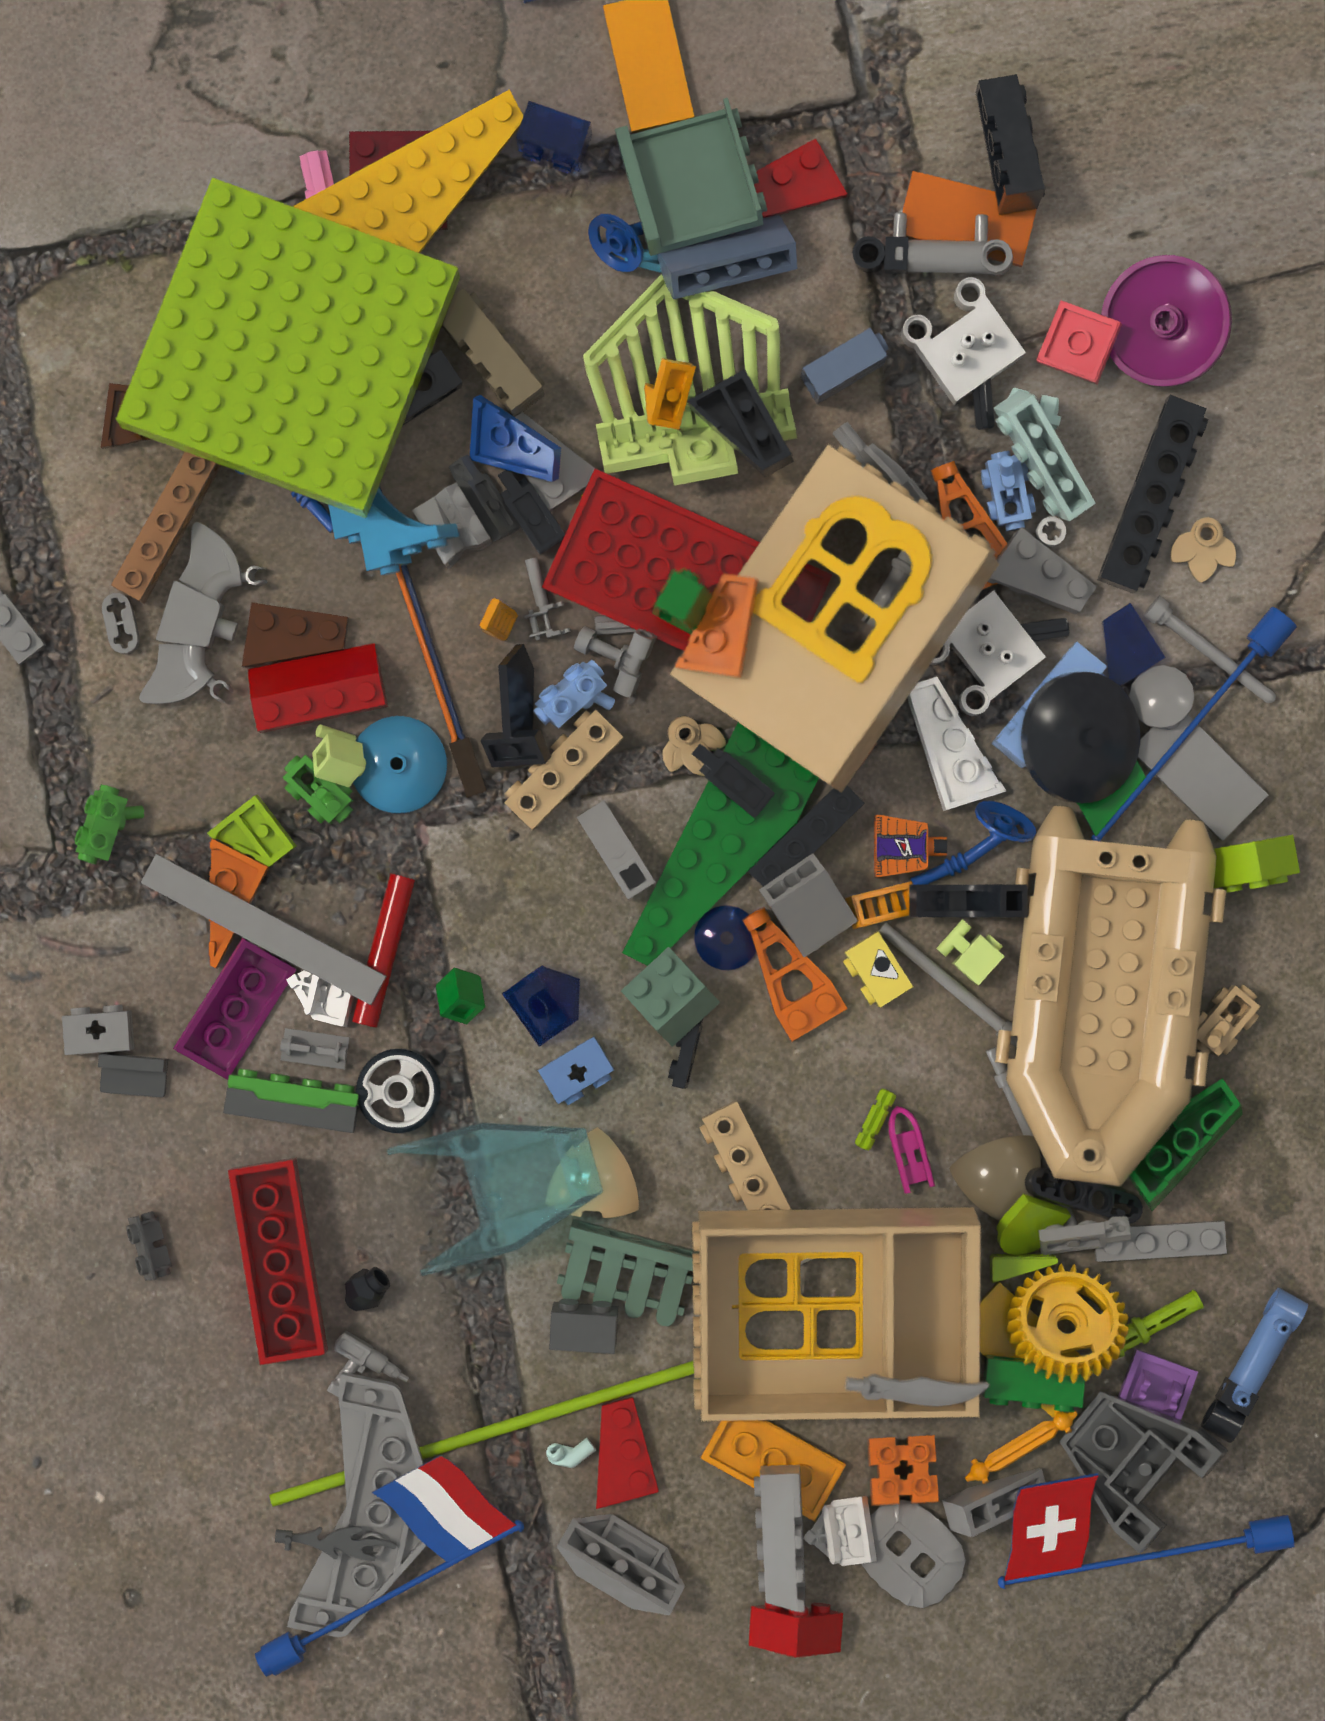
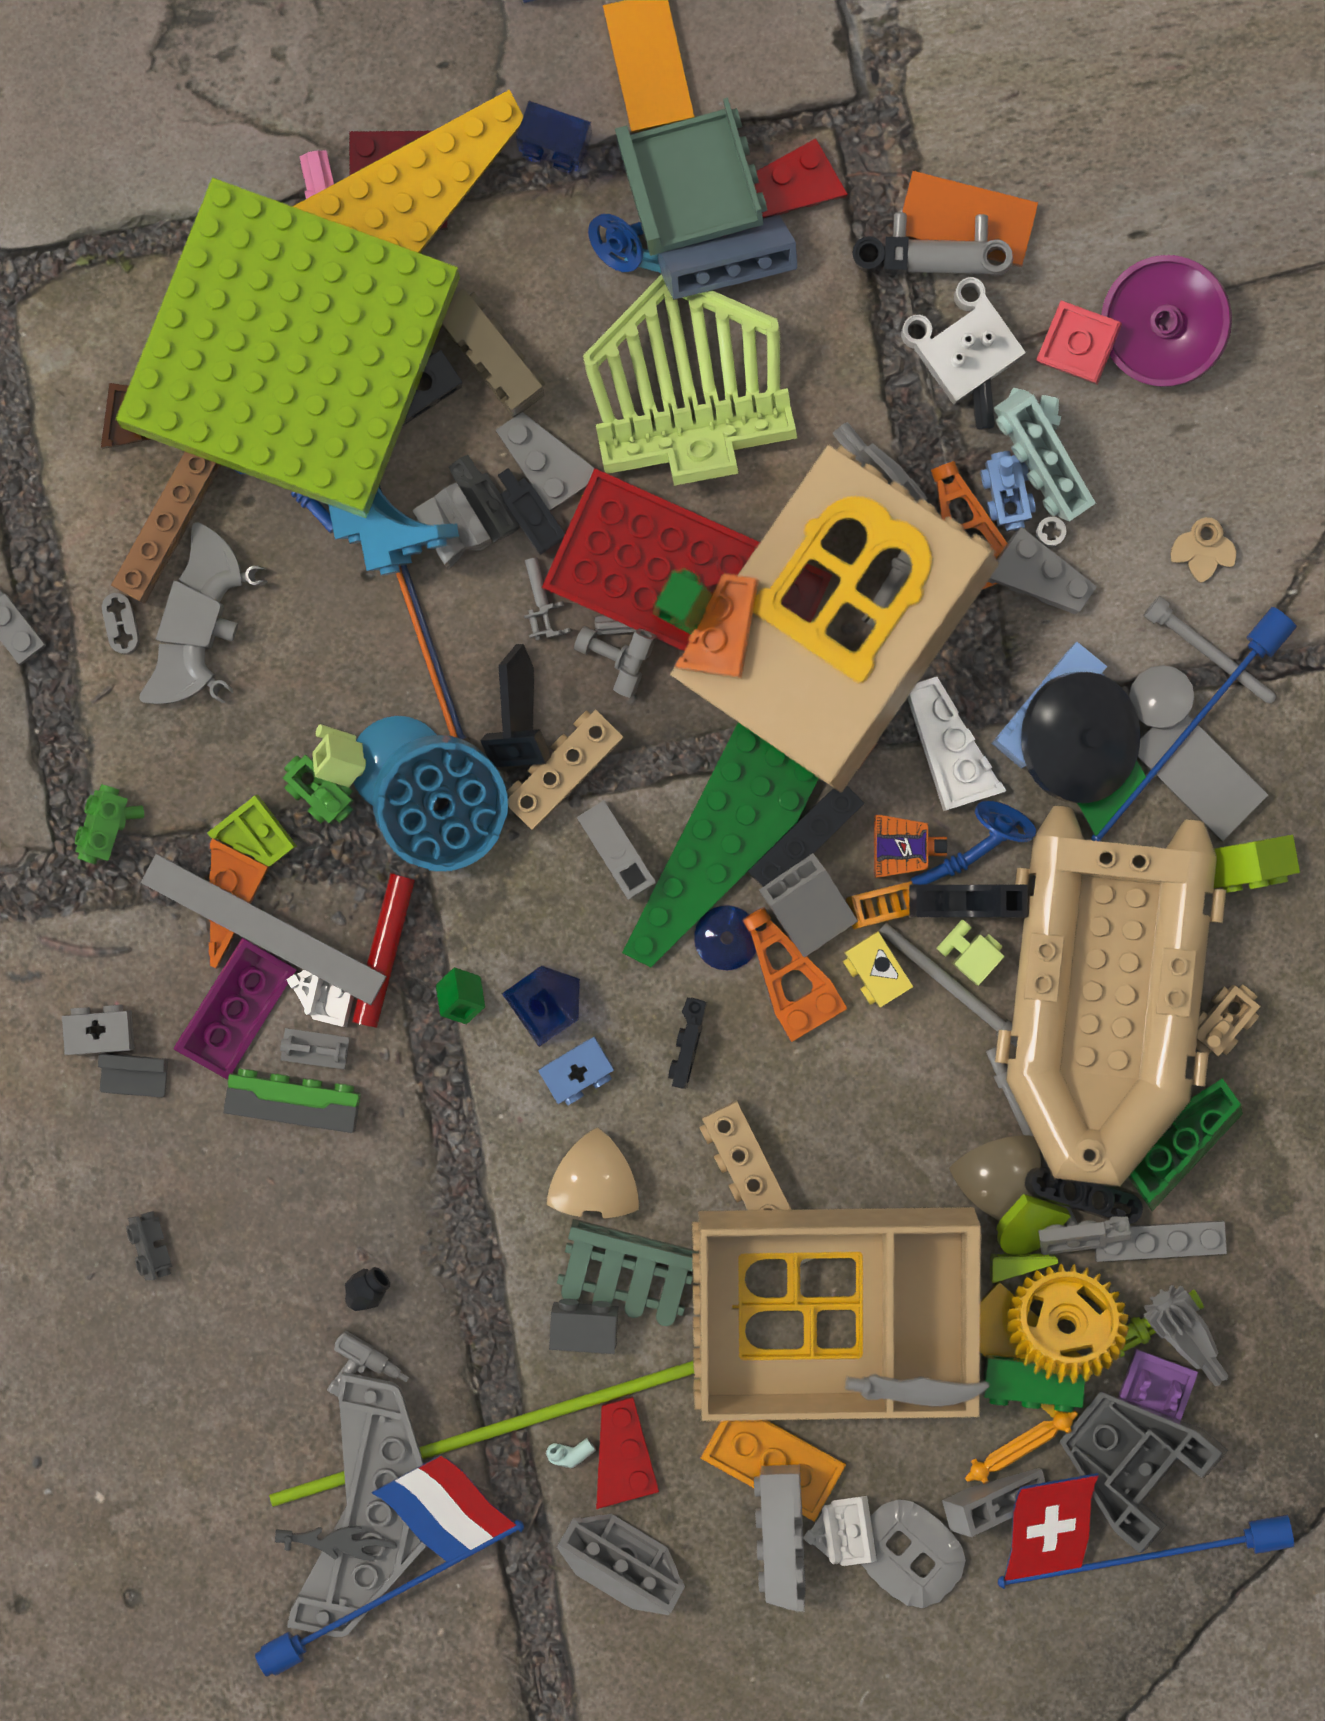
(278, 1261): red brick -> none
(290, 633): reddish brown wing -> none
(316, 688): red slope -> none
(410, 1065): white wheel -> none
(413, 782): none -> dark azure brick
(498, 620): light orange slope -> none
(510, 444): blue wing -> none
(519, 1182): clear light blue windscreen -> none
(577, 690): light blue brick -> none
(670, 393): light orange slope -> none
(670, 996): sand green brick -> none
(679, 749): tan plate -> none
(734, 780): black hinge -> none
(743, 422): black wedge -> none
(796, 1633): red brick -> none
(844, 365): sand blue brick -> none
(875, 1119): lime axle -> none
(906, 1143): dark pink piece -> none
(918, 1484): orange brick -> none
(997, 647): white piece -> none
(1010, 144): black wedge -> none
(1128, 645): clear blue wing -> none
(1176, 1320): none -> light grey piece
(1191, 420): black brick -> none
(1239, 1391): medium blue piece -> none

